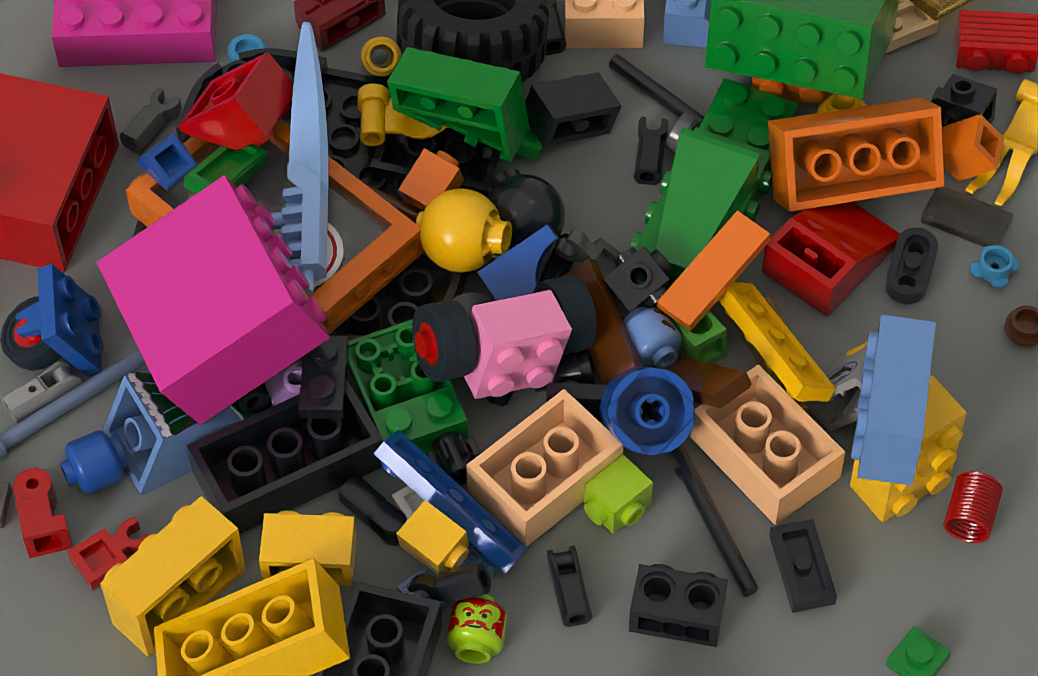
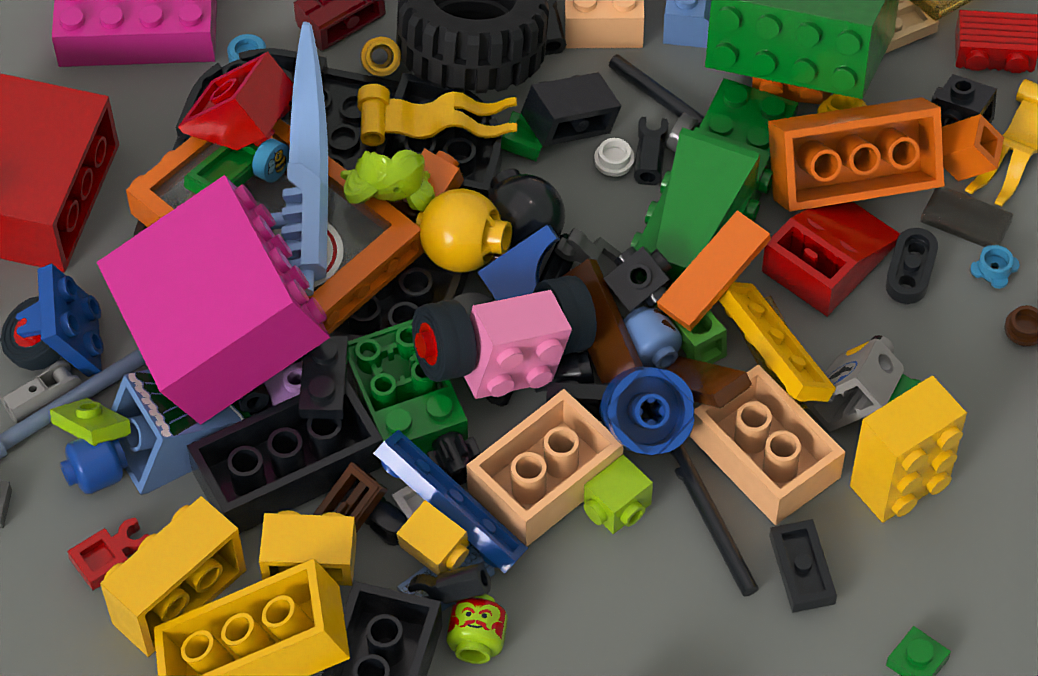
(35, 505): red leg -> none
(90, 421): none -> lime plate
(149, 121): dark grey bar -> none
(167, 162): blue slope -> none
(270, 160): none -> dark azure tile
(367, 503): none -> reddish brown tile
(389, 179): none -> lime hair
(462, 95): green wedge -> none
(569, 588): black bar -> none
(614, 157): none -> white plate
(675, 615): black brick -> none
(893, 399): medium blue brick -> none
(973, 507): red piece -> none

